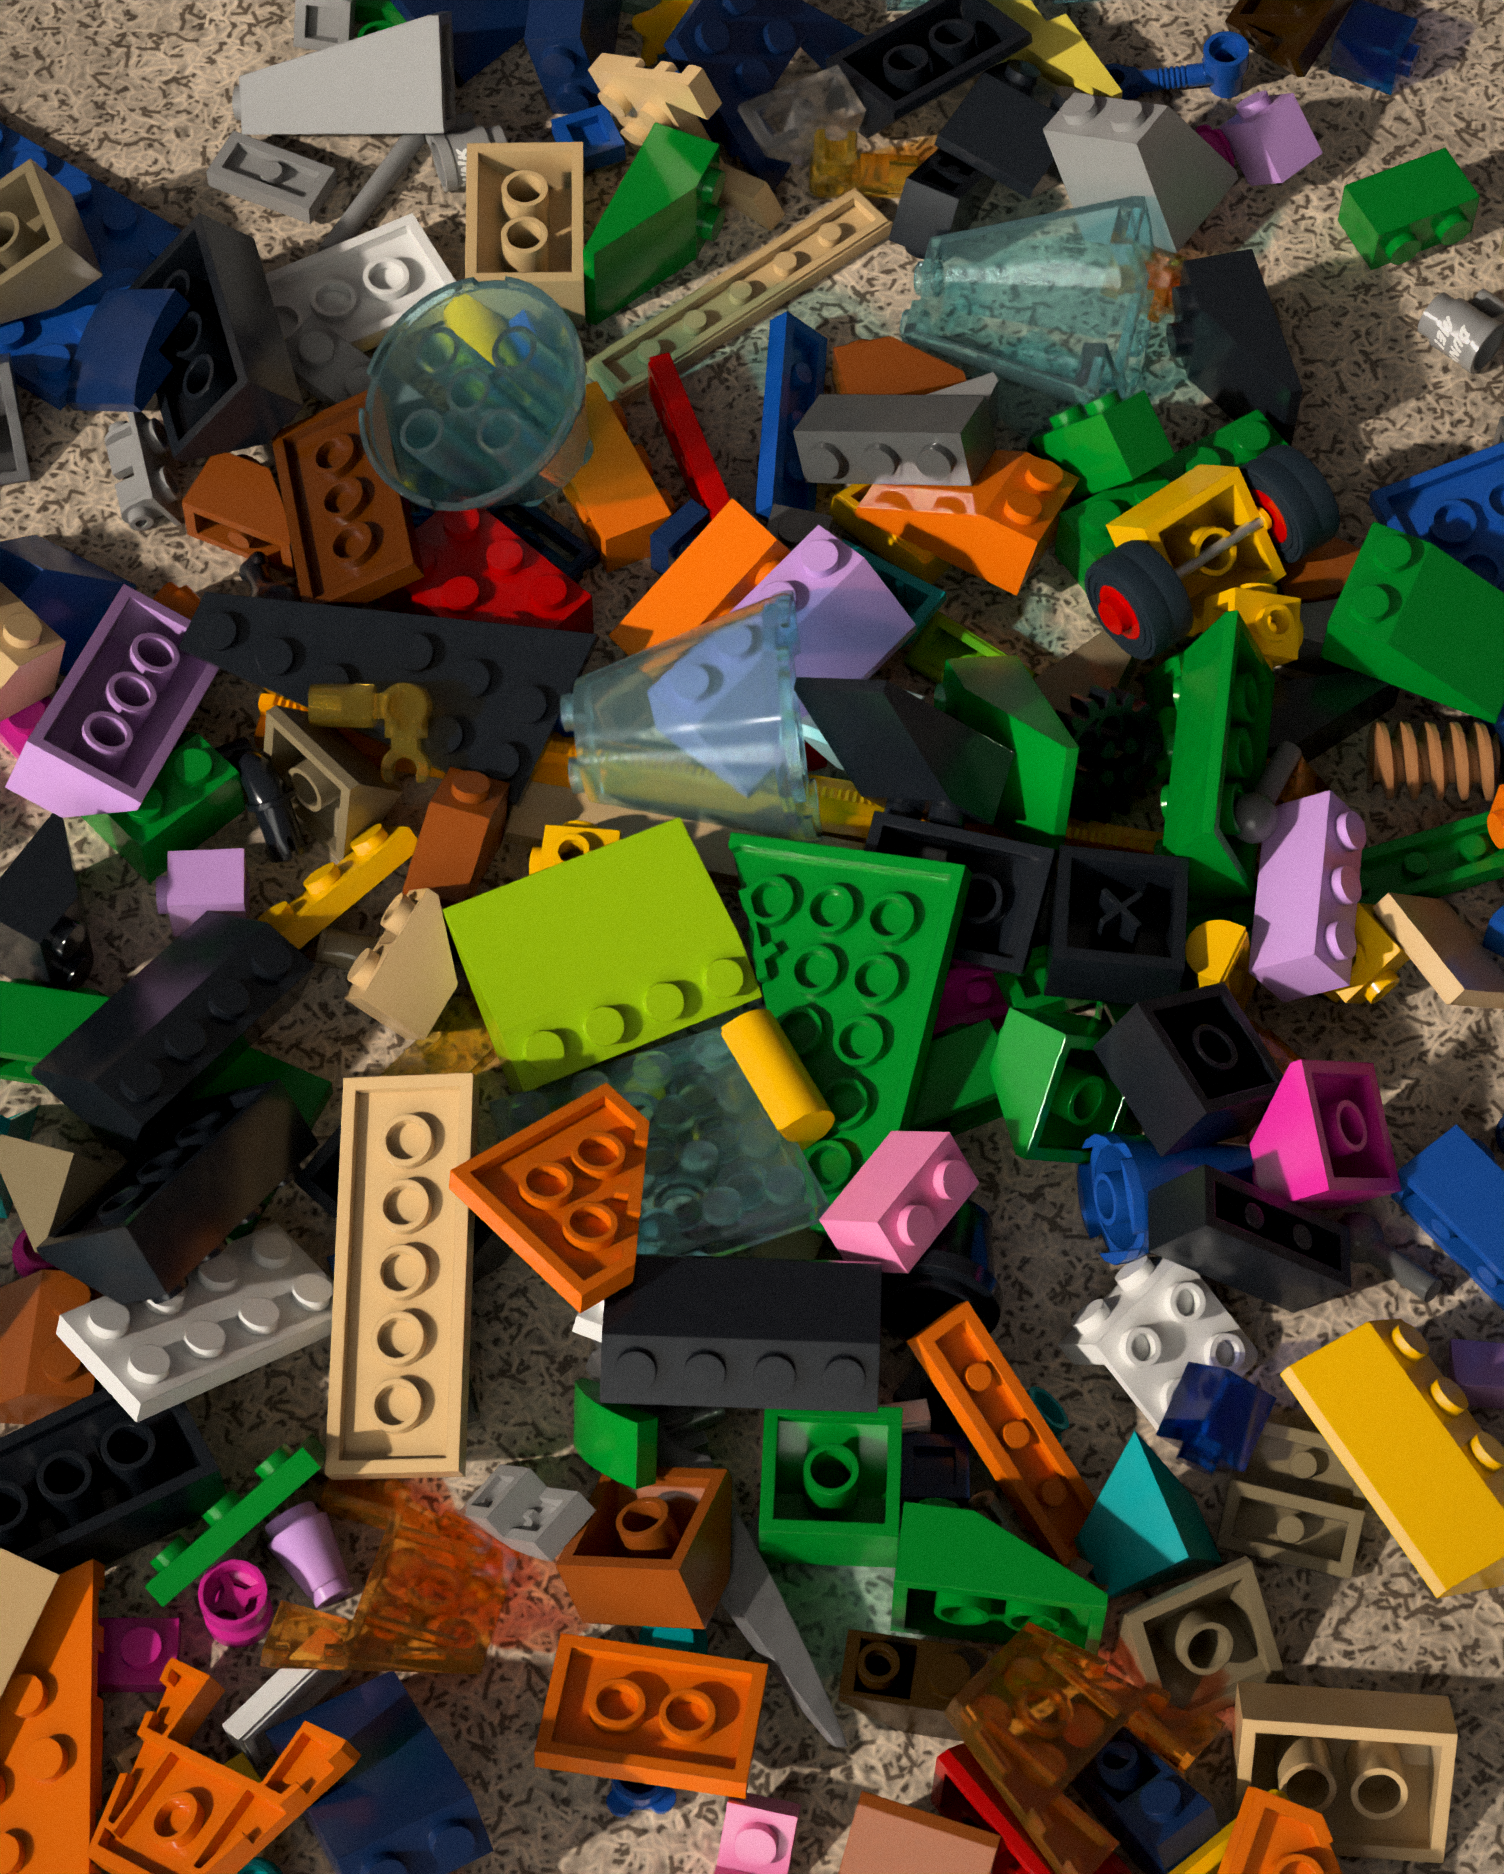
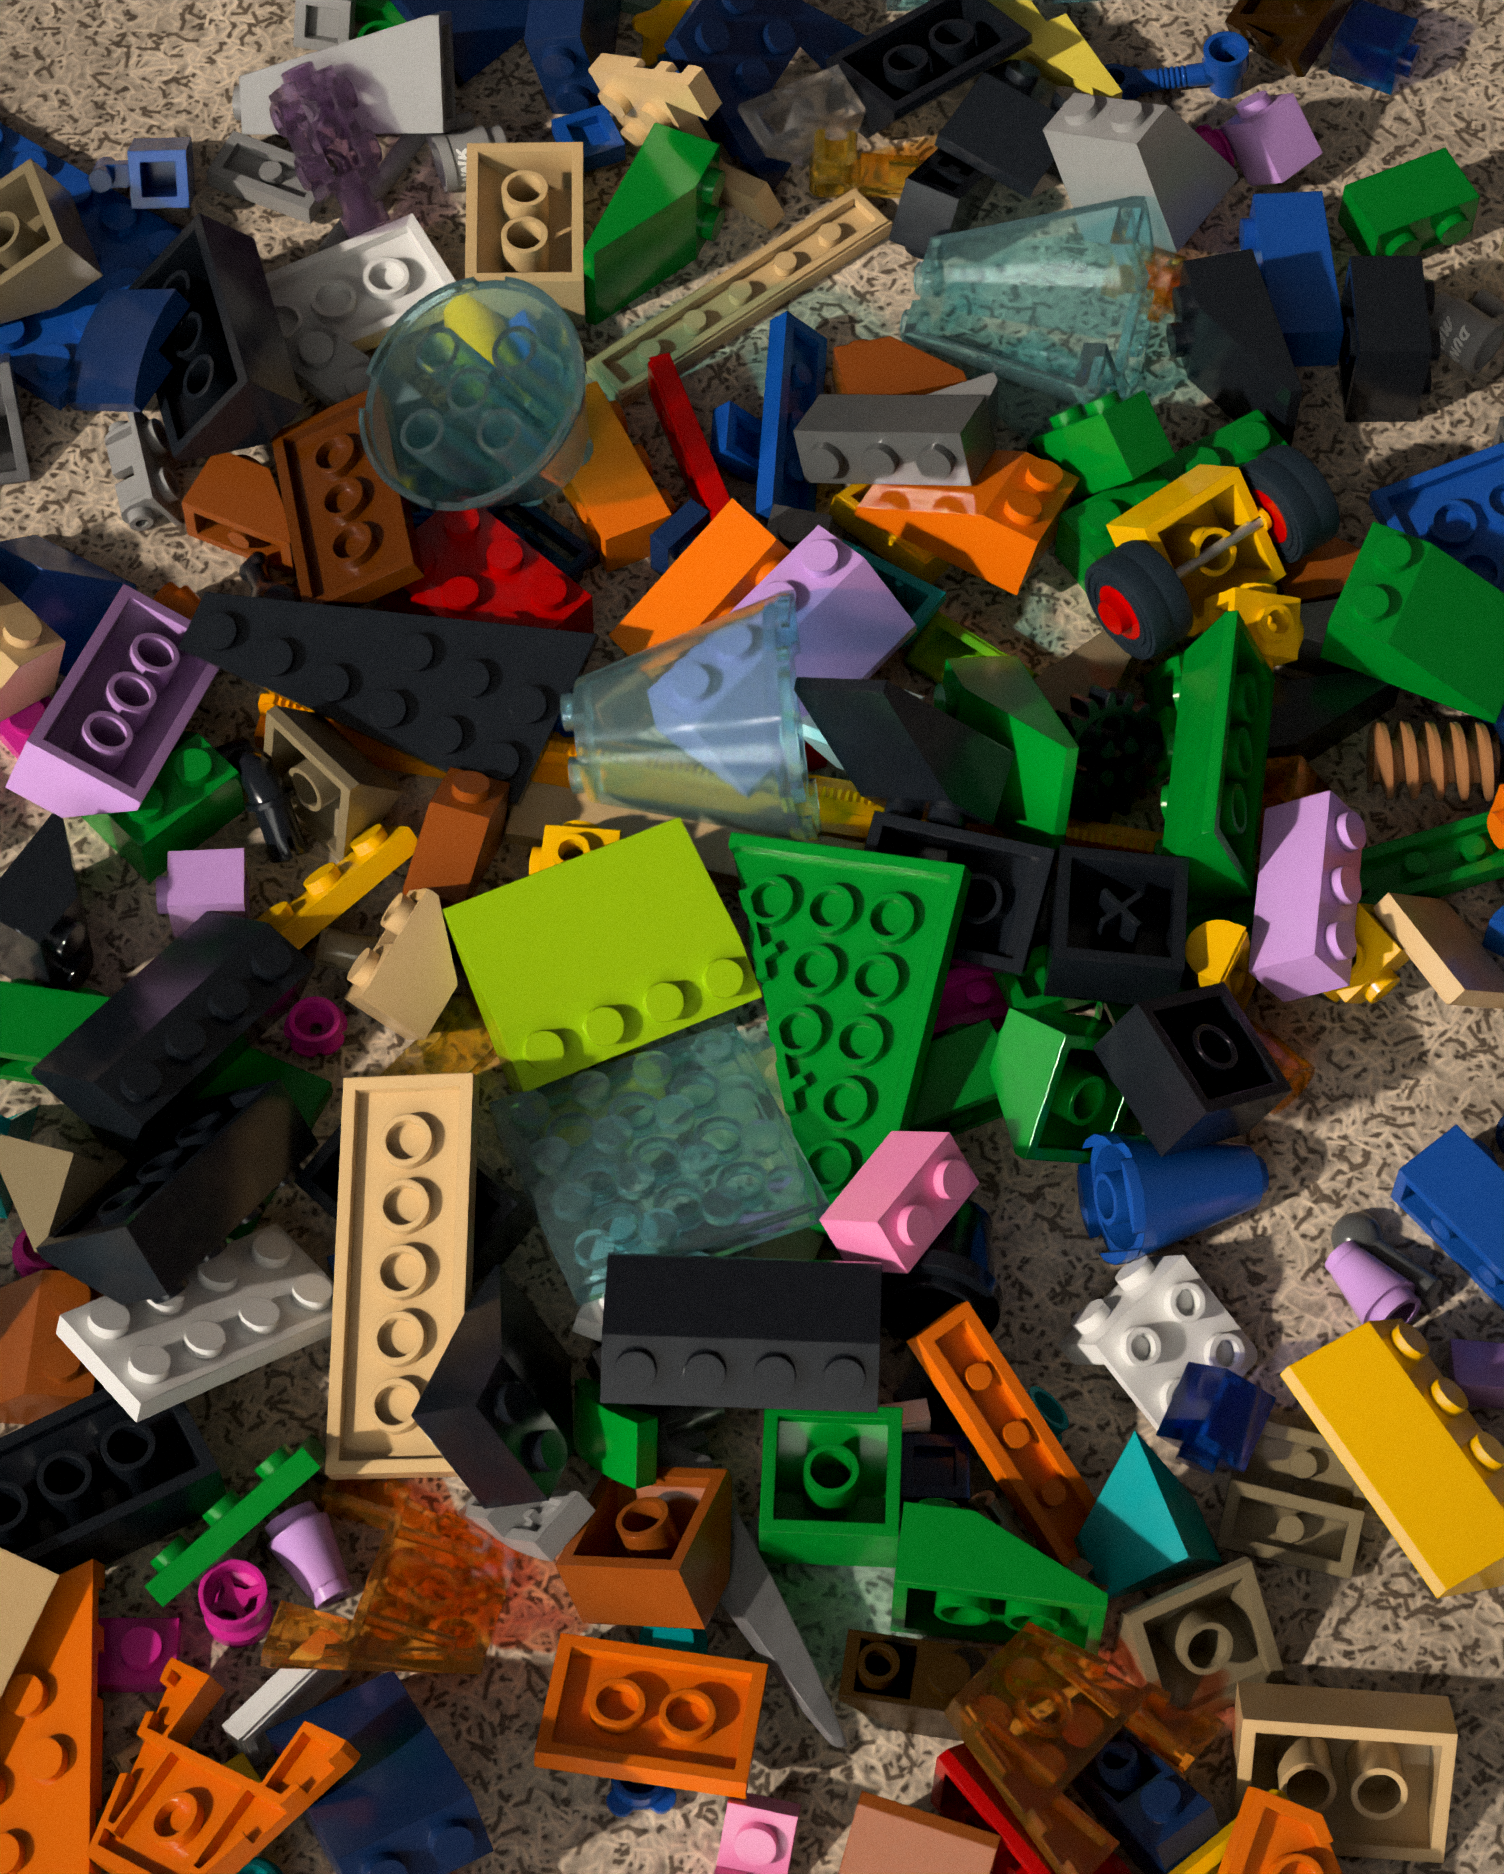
(156, 171): none -> blue brick
(315, 1012): none -> dark pink plate
(332, 136): none -> clear purple brick
(402, 707): clear yellow bar -> none
(501, 1399): none -> black slope
(567, 1194): orange plate -> none
(736, 441): none -> blue plate
(778, 1077): yellow brick -> none
(1249, 1238): black brick -> none
(1256, 810): dark grey bar -> none
(1298, 271): none -> blue brick
(1325, 1137): dark pink slope -> none
(1371, 1285): none -> lavender cone
(1386, 339): none -> black brick

